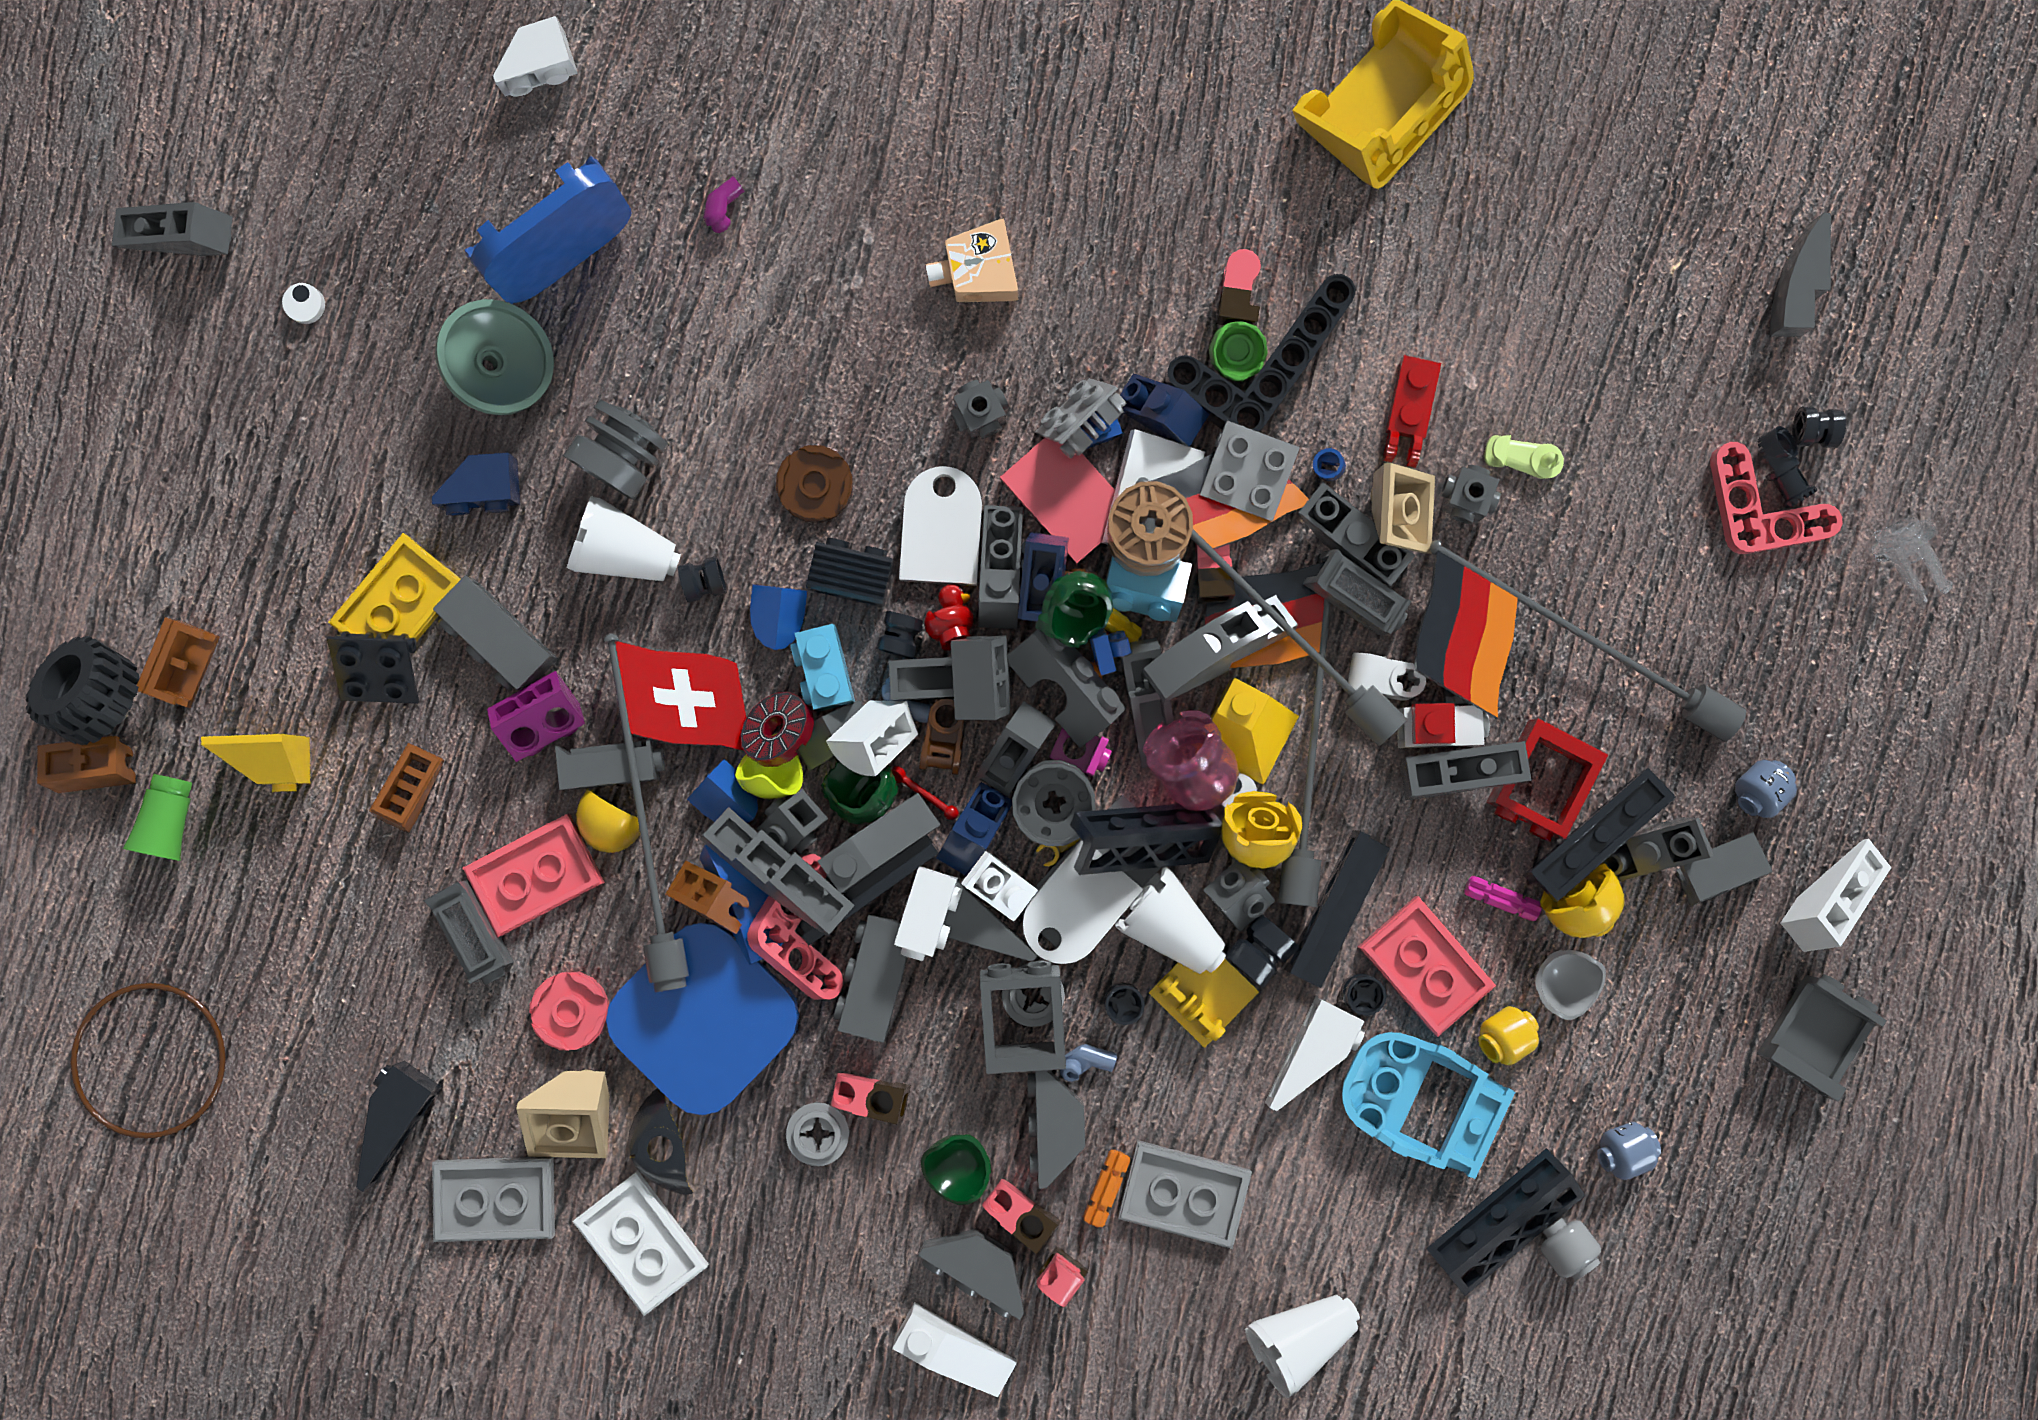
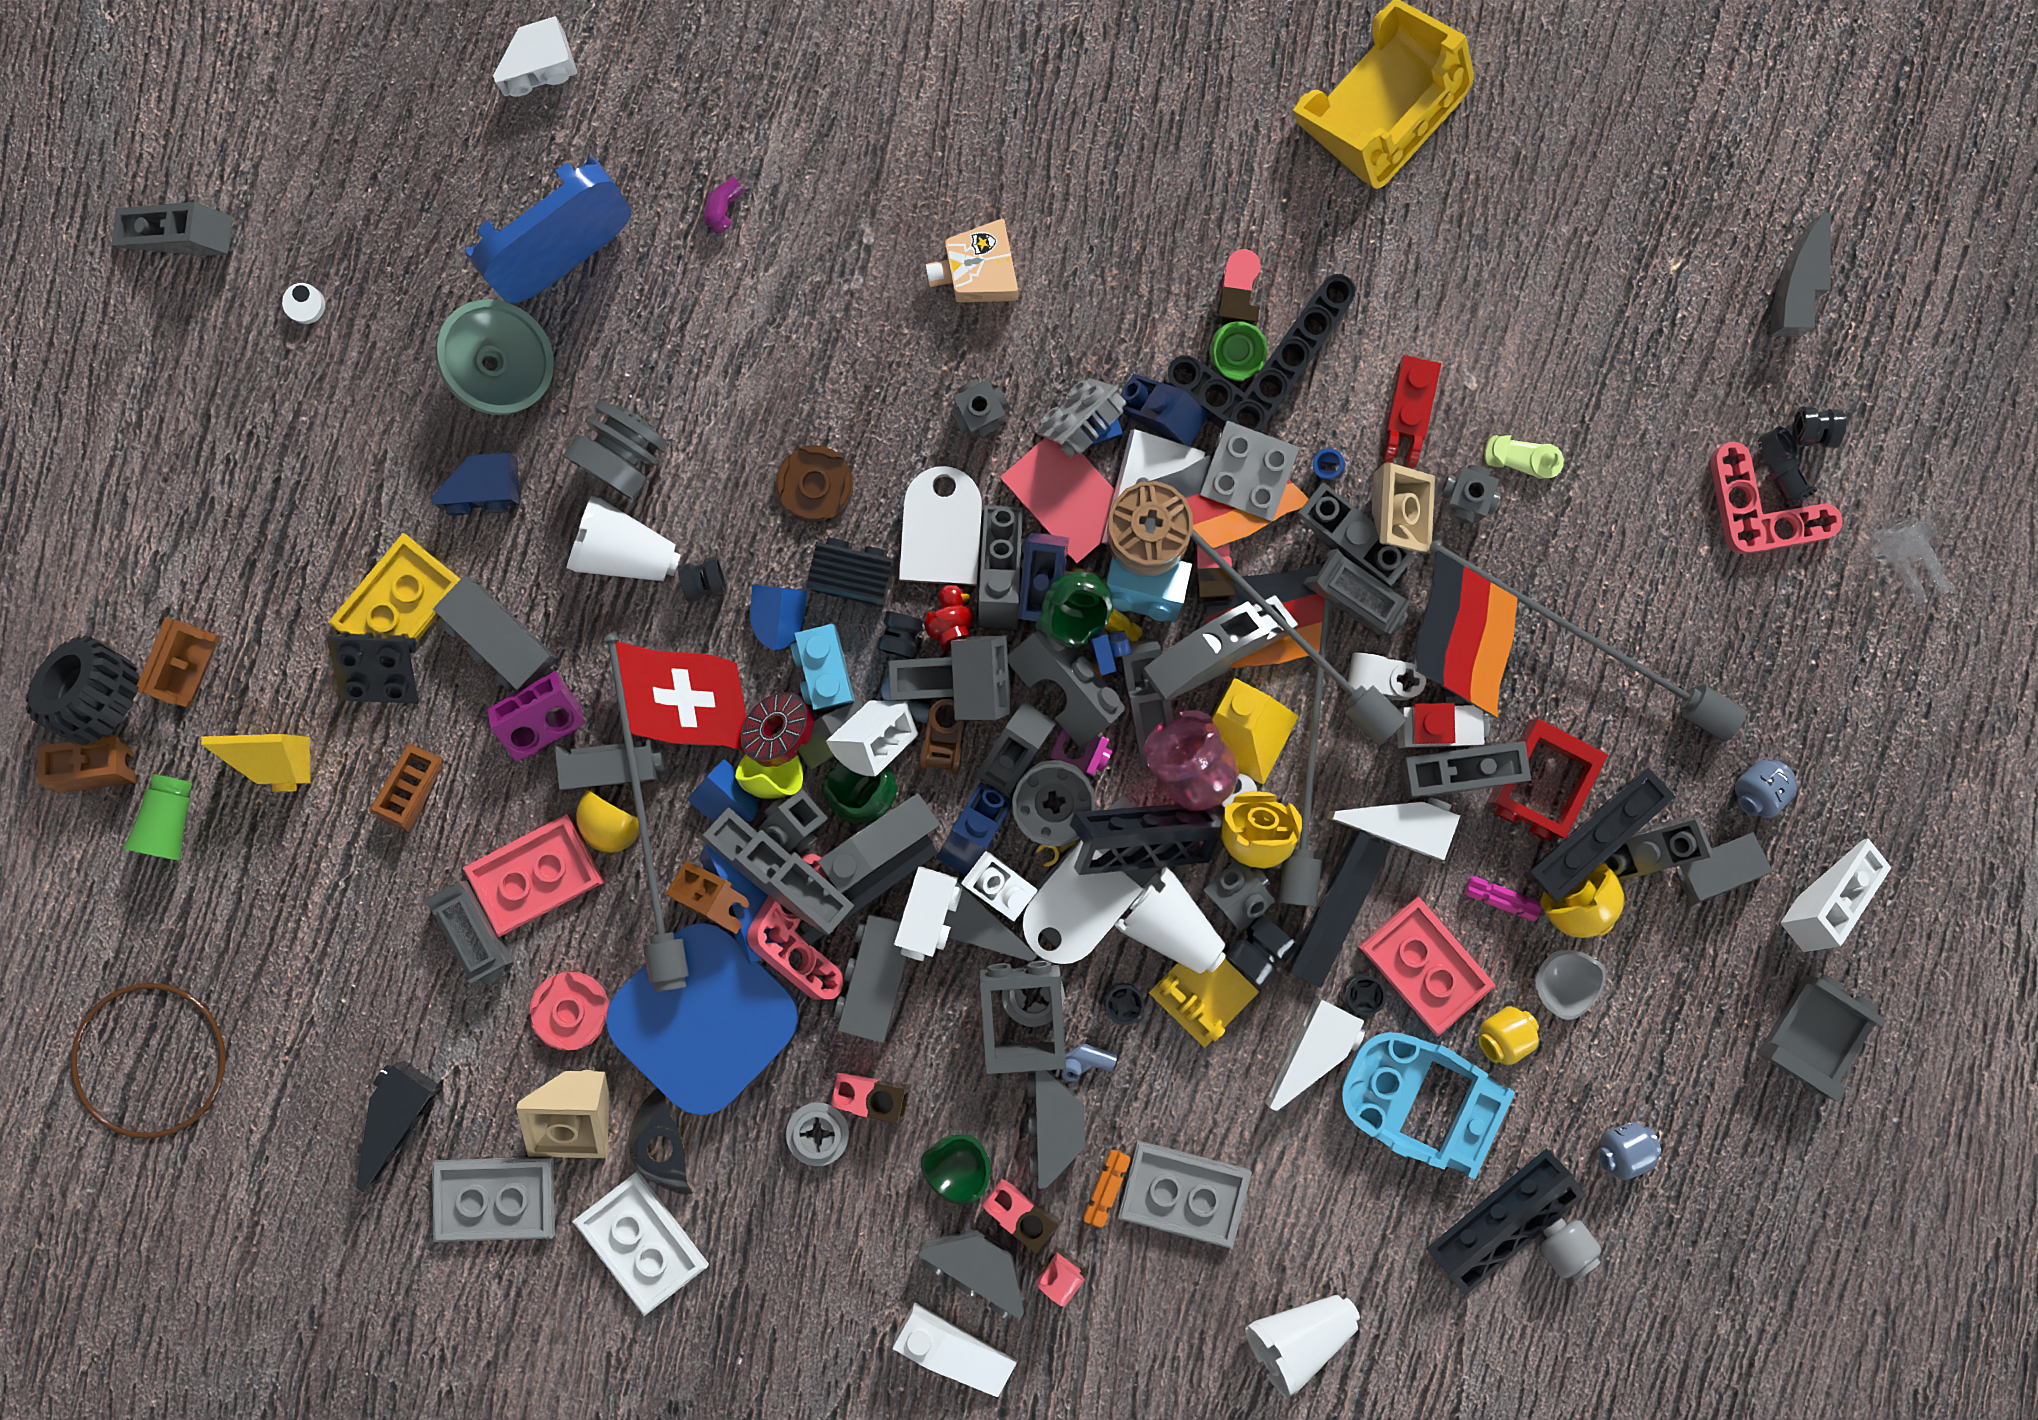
(950, 812): red hinge -> none
(1413, 825): none -> white slope

